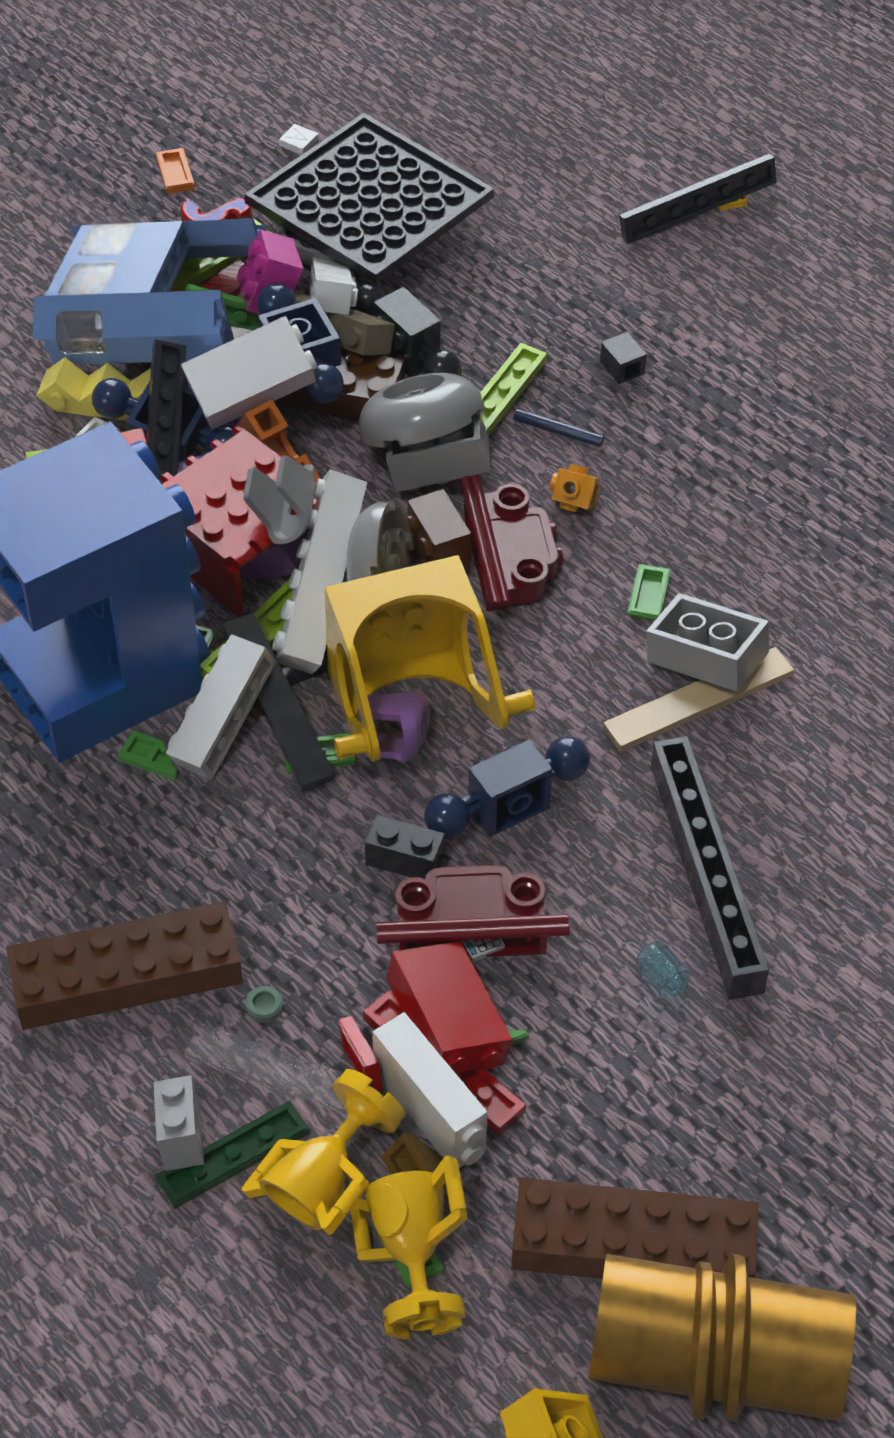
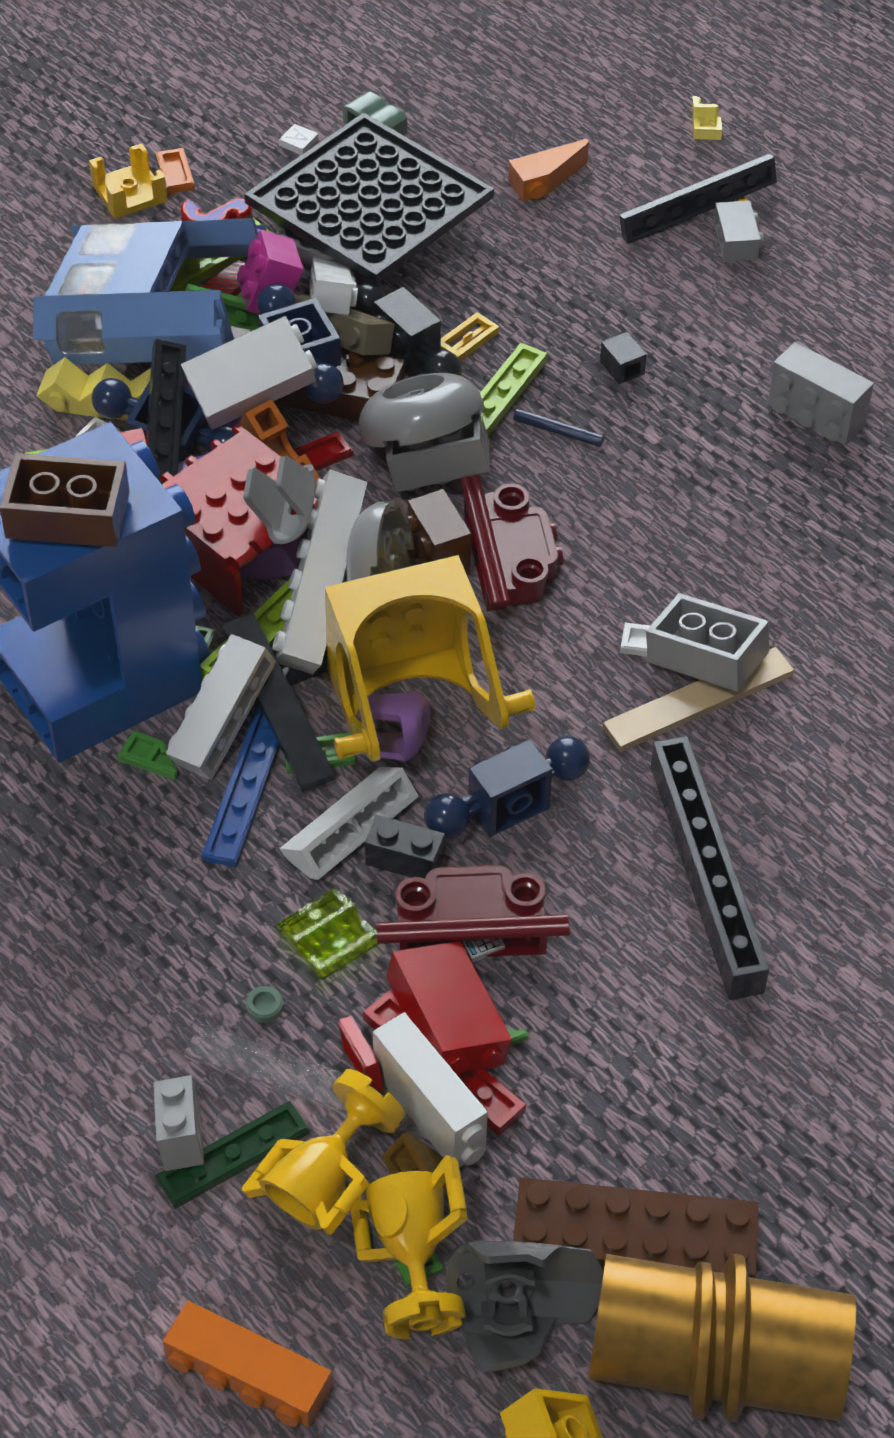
(65, 500): none -> reddish brown brick
(124, 965): reddish brown brick -> none
(129, 187): none -> yellow panel
(242, 794): none -> blue tile
(247, 1364): none -> orange brick
(321, 921): none -> clear neon green slope
(326, 450): none -> red tile
(348, 821): none -> white brick
(378, 109): none -> sand green brick
(471, 340): none -> yellow tile
(513, 1319): none -> dark grey piece
(546, 170): none -> orange slope
(585, 492): light orange brick -> none
(634, 639): none -> white tile
(648, 592): bright green tile -> none
(663, 969): clear light blue brick -> none
(706, 122): none -> light yellow slope
(737, 231): none -> brick
(820, 393): none -> light grey brick

